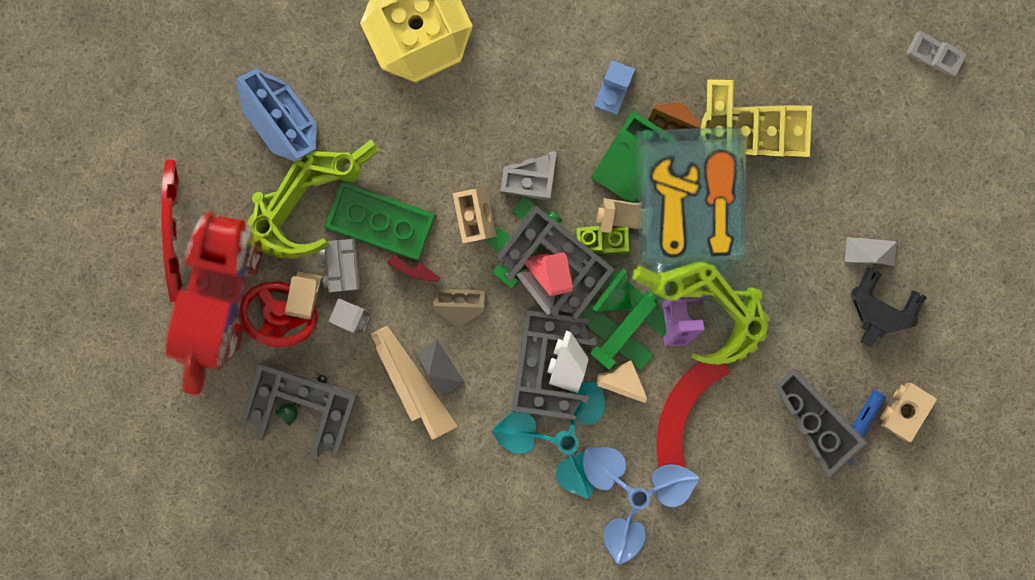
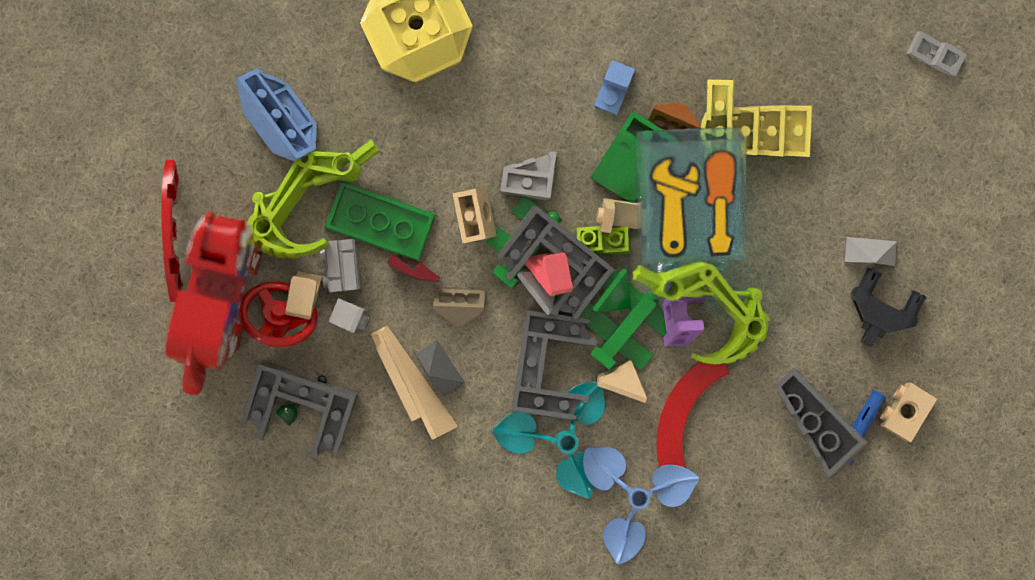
(570, 365): white slope -> none

